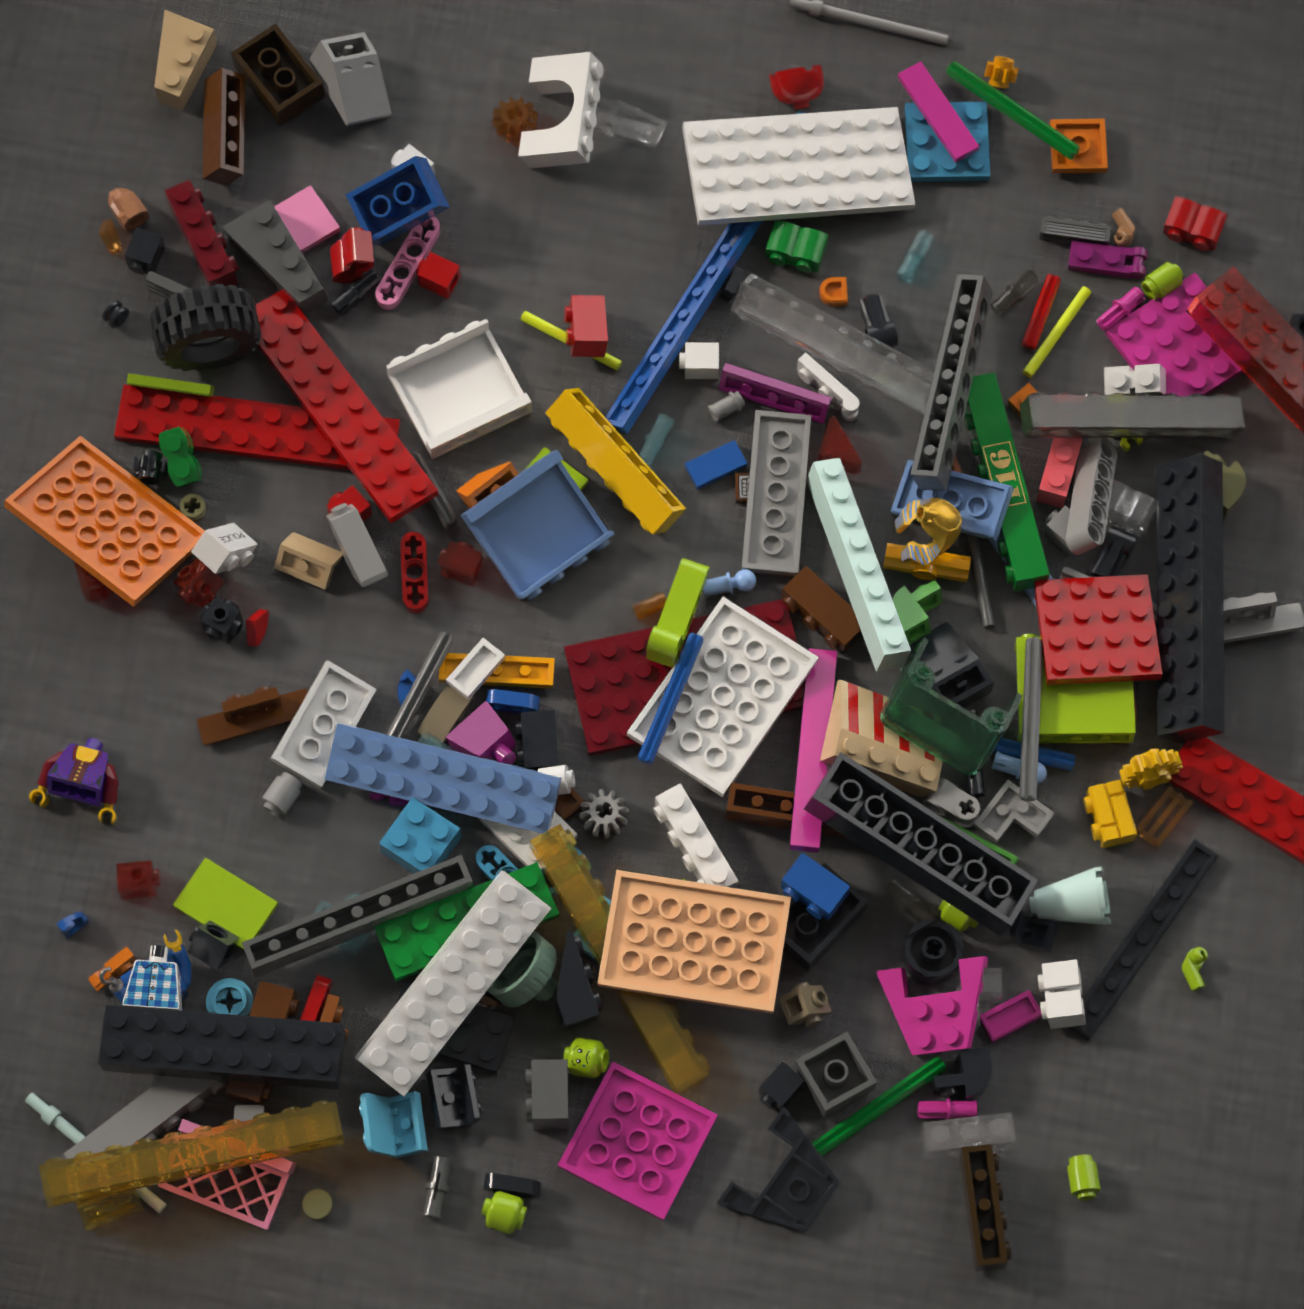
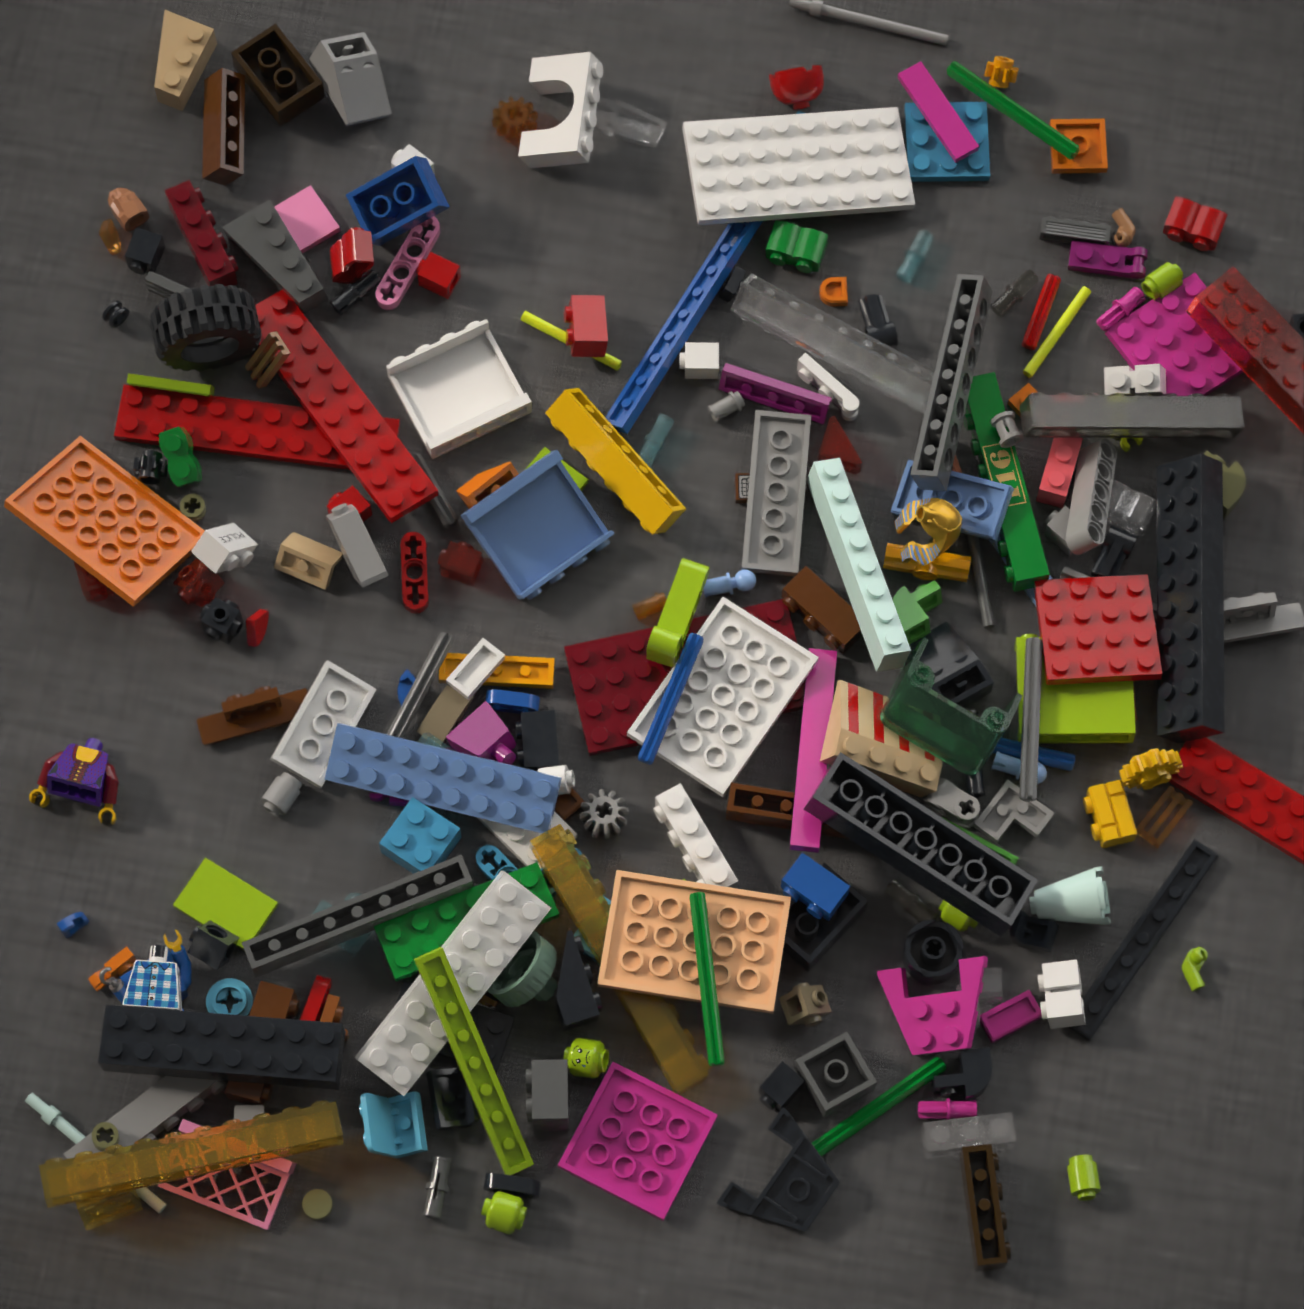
(107, 1127): none -> olive bush
(137, 879): clear red brick -> none
(264, 356): none -> medium nougat tile
(473, 1061): none -> lime plate
(707, 979): none -> green axle
(715, 464): blue tile -> none
(1003, 420): none -> light grey bush

